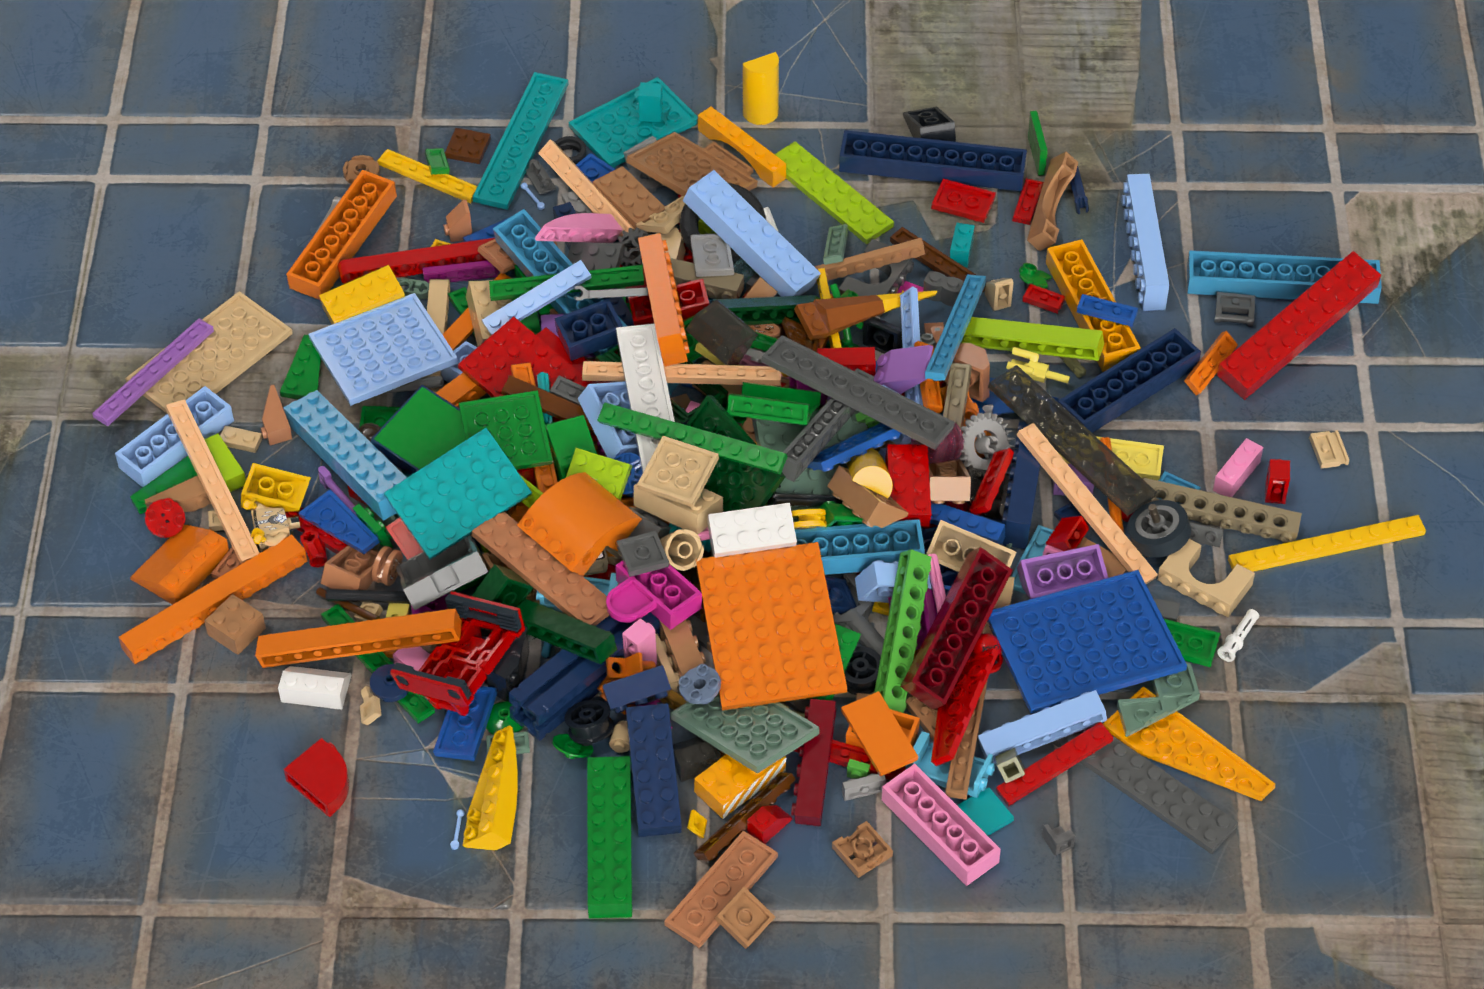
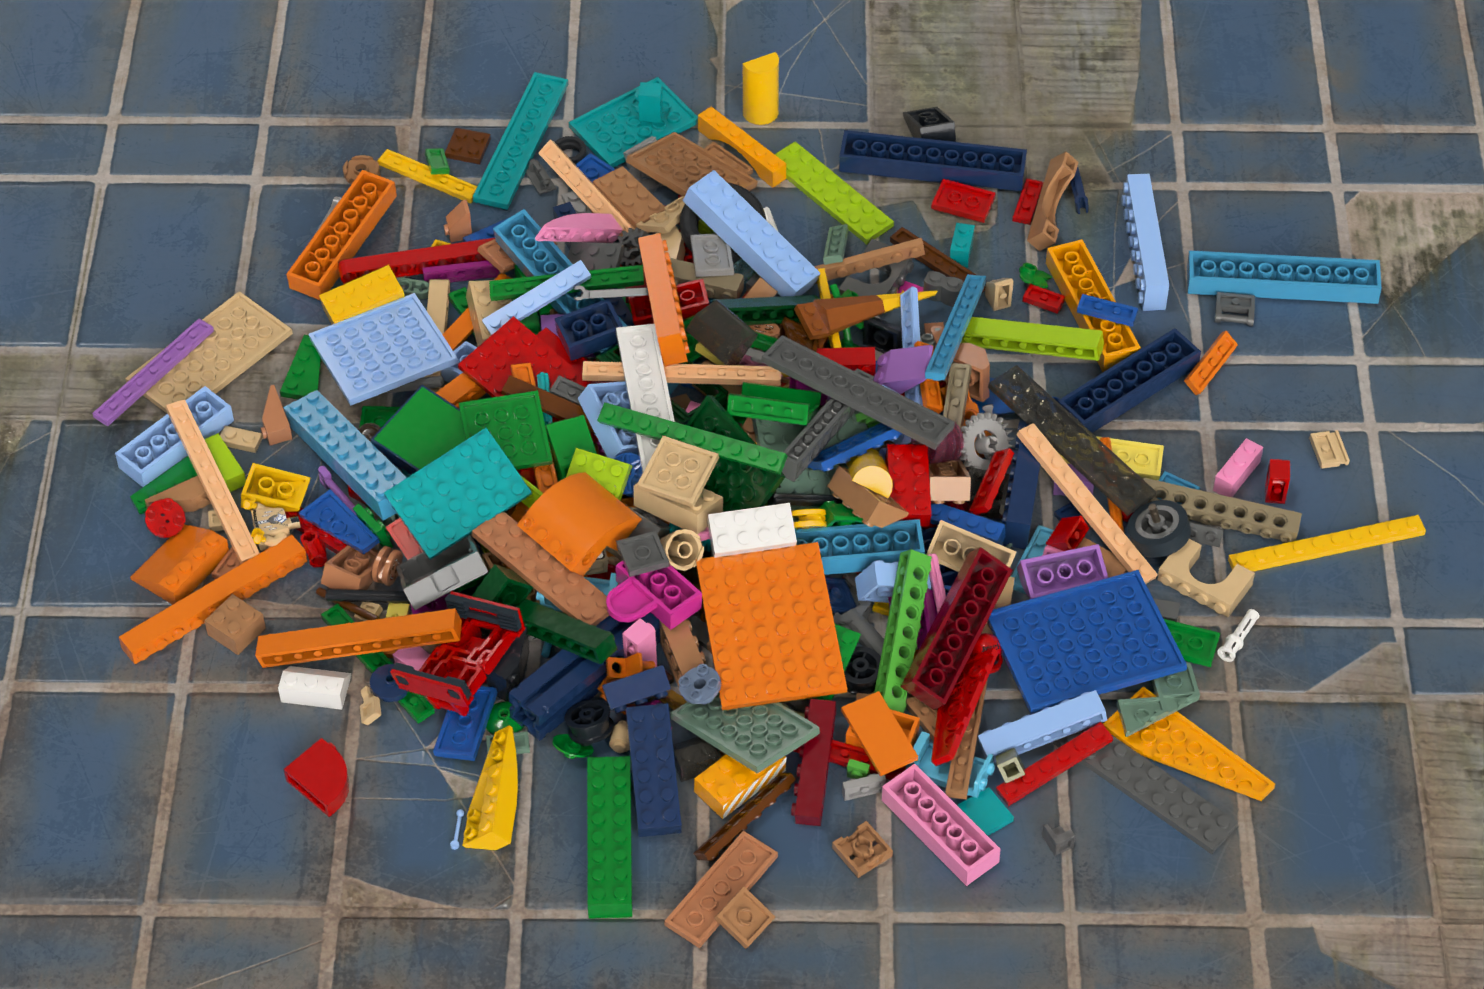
(540, 205): light blue hinge -> none
(662, 659): tan plate -> none
(697, 823): yellow slope -> none
(767, 822): red slope -> none
(1035, 369): light yellow plant -> none
(1037, 143): green tile -> none
(1075, 366): olive axle -> none
(1298, 325): red brick -> none

